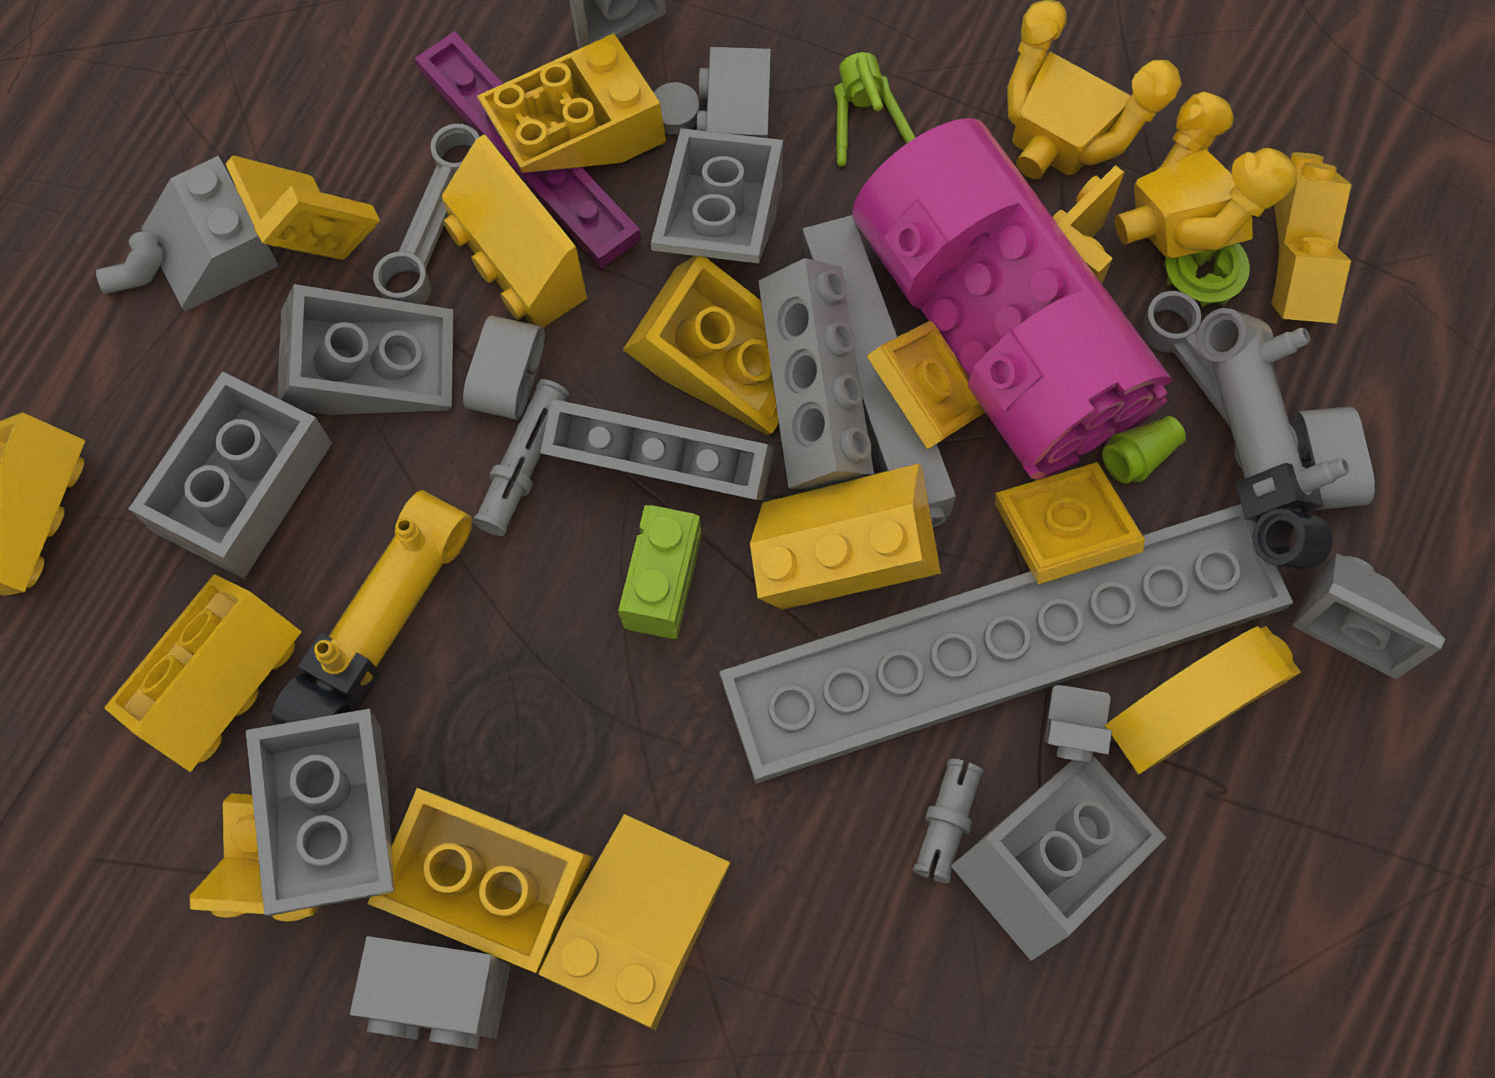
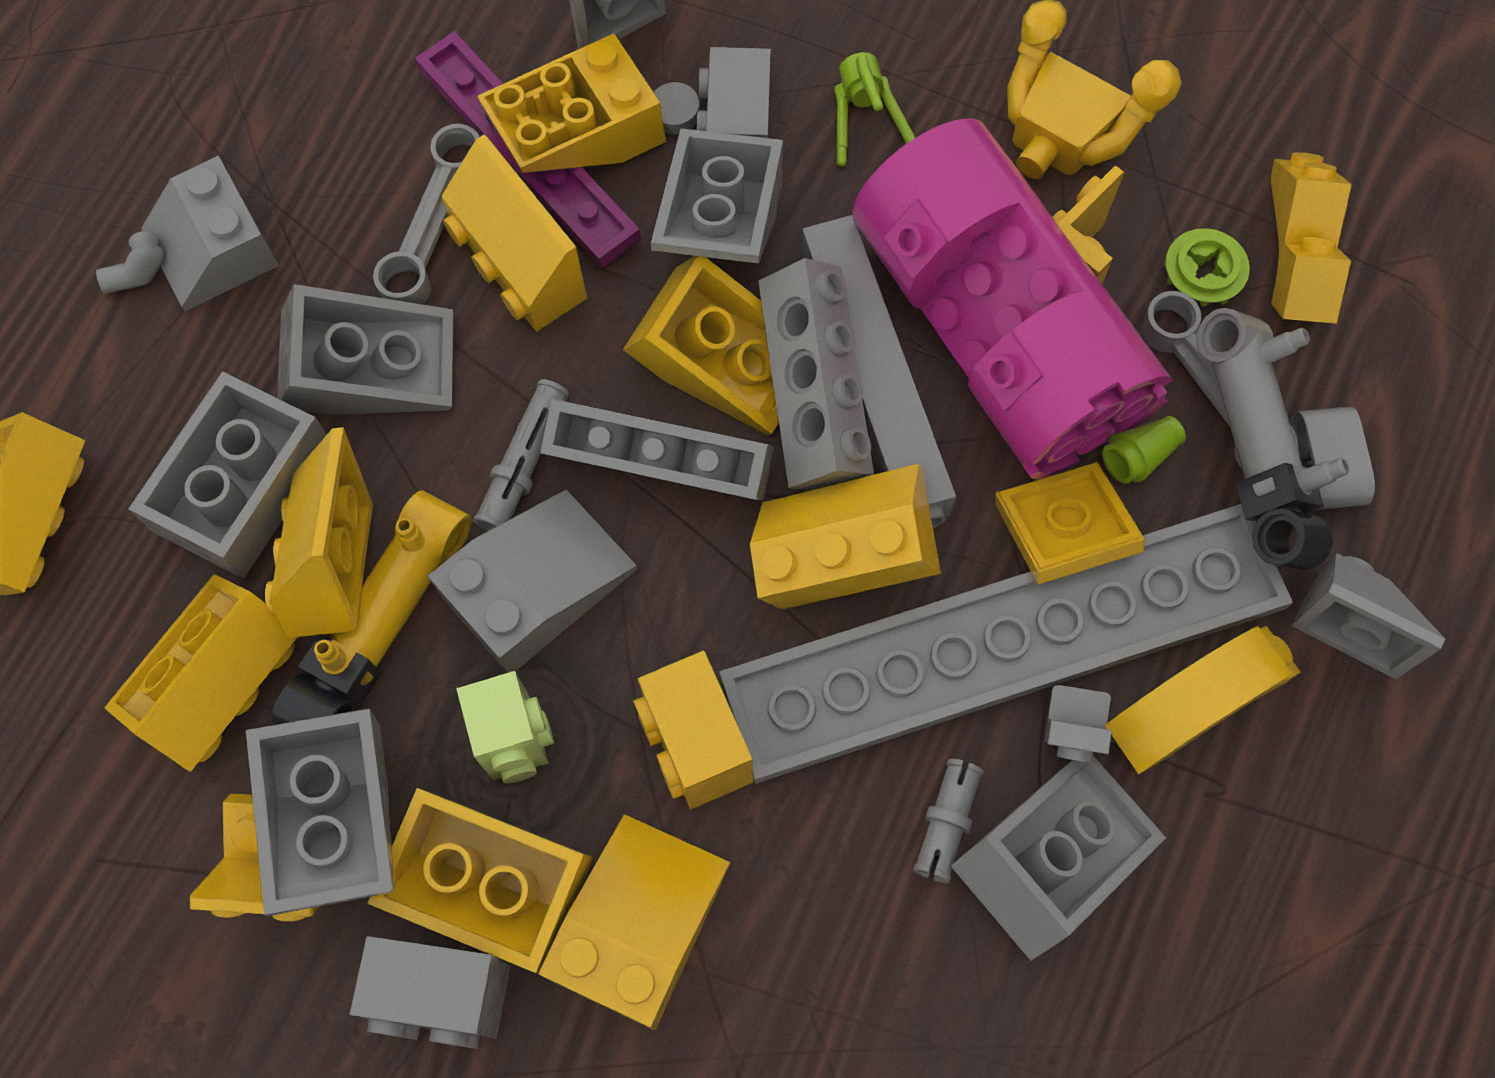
(295, 214): yellow bracket -> none
(322, 543): none -> yellow slope
(504, 367): light grey beam -> none
(505, 727): none -> yellowish green brick
(531, 578): none -> light grey slope
(660, 572): lime brick -> none
(698, 732): none -> yellow piece
(927, 383): yellow tile -> none
(1193, 198): yellow torso -> none

